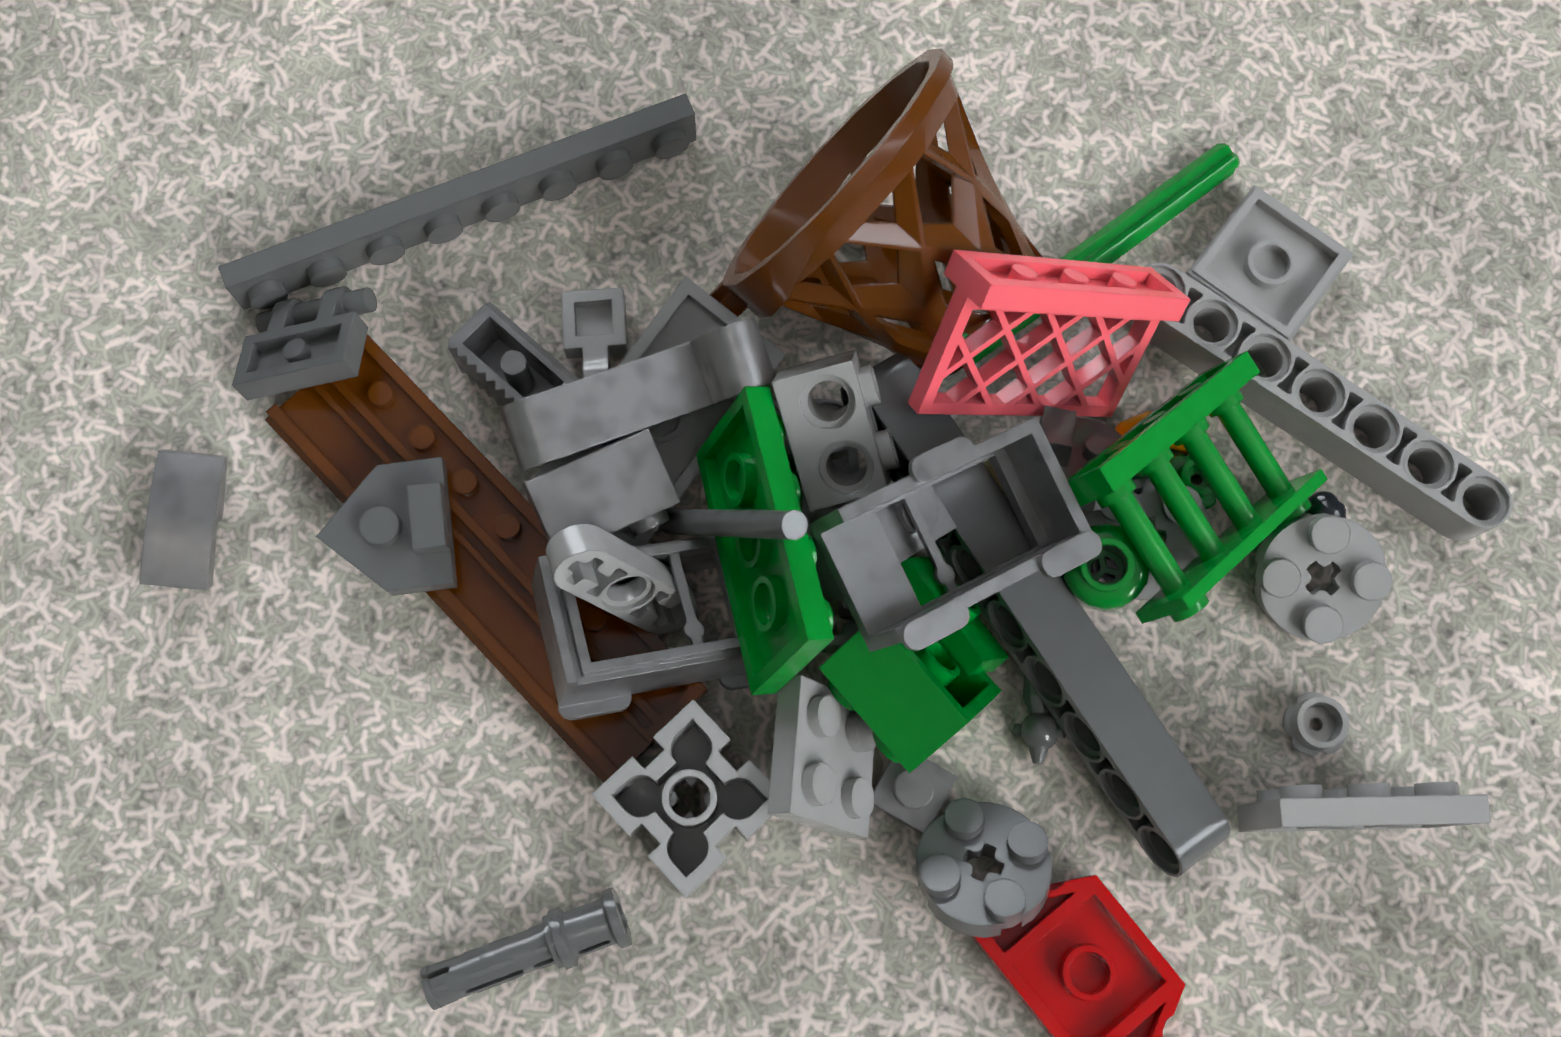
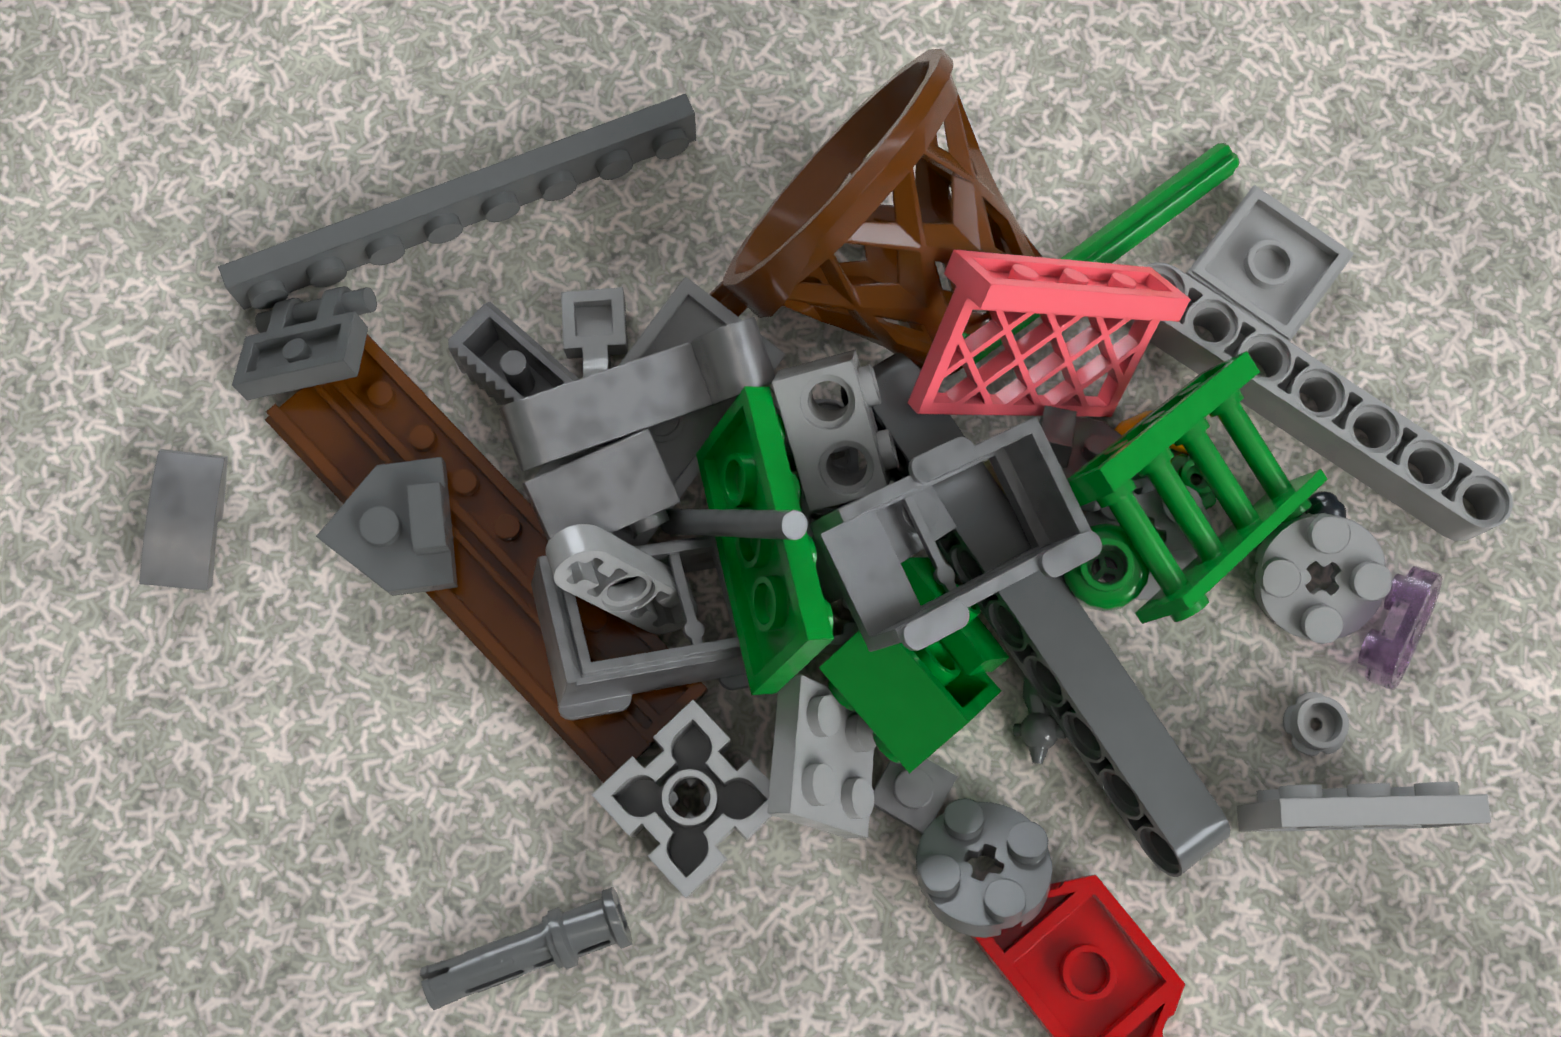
(1410, 608): none -> clear purple plate

